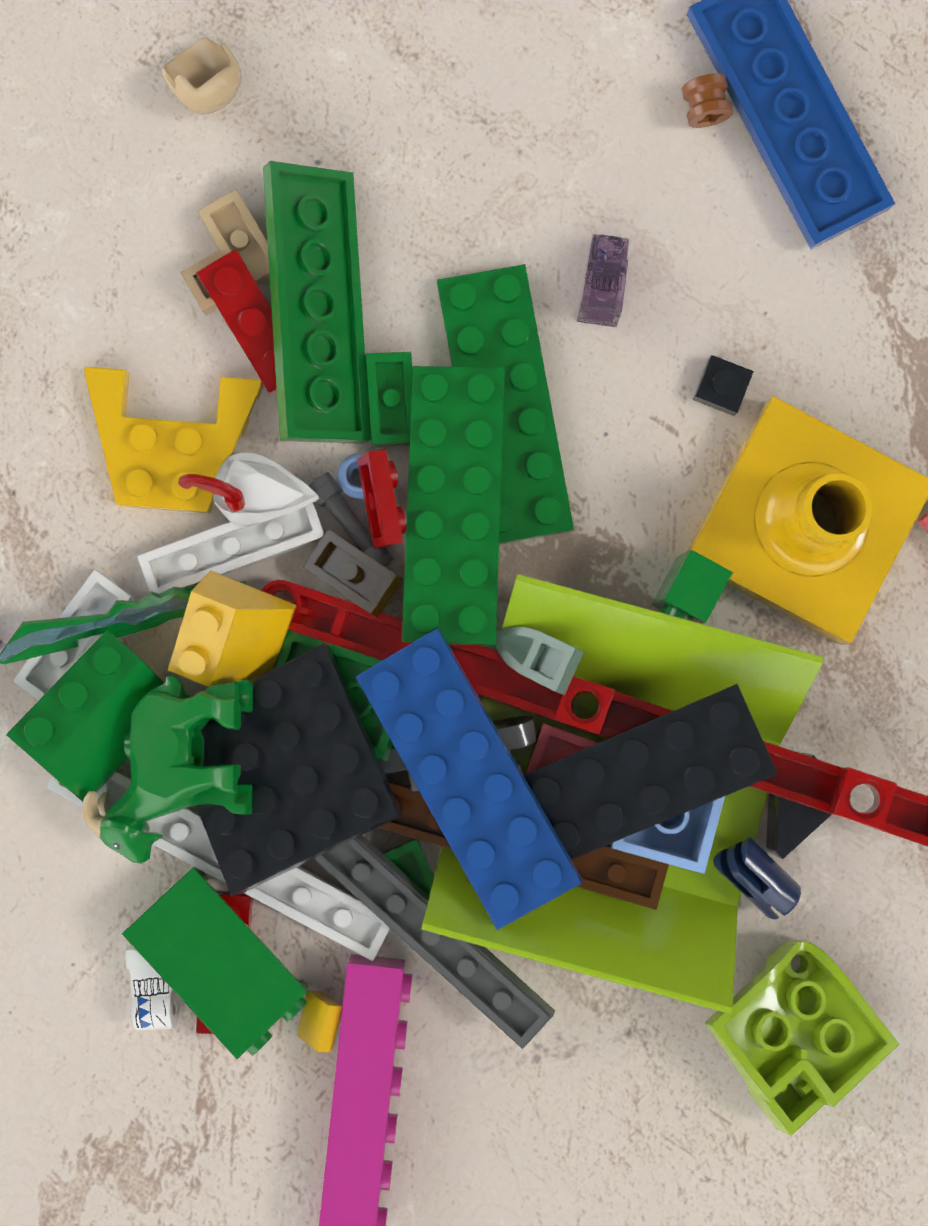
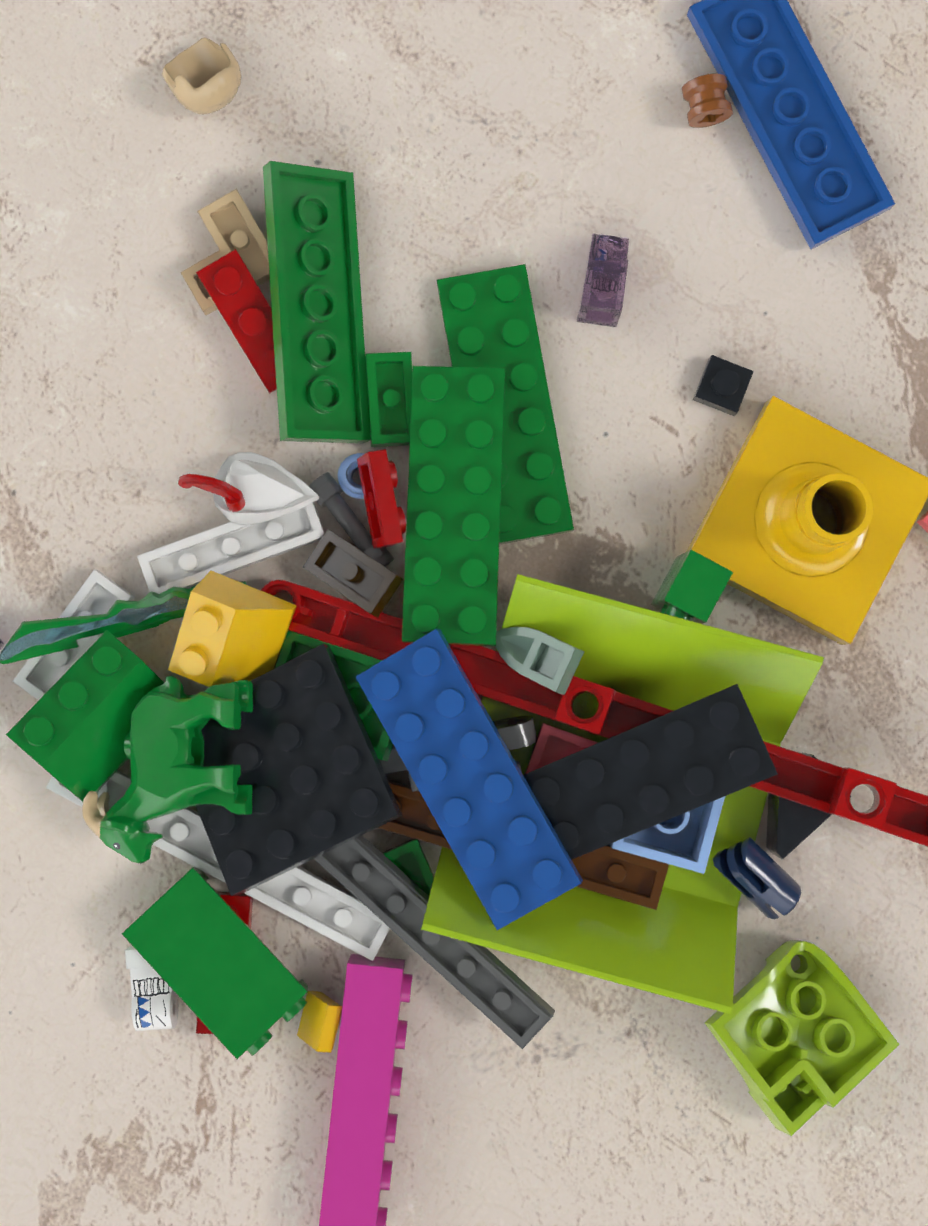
(151, 454): yellow wing -> none

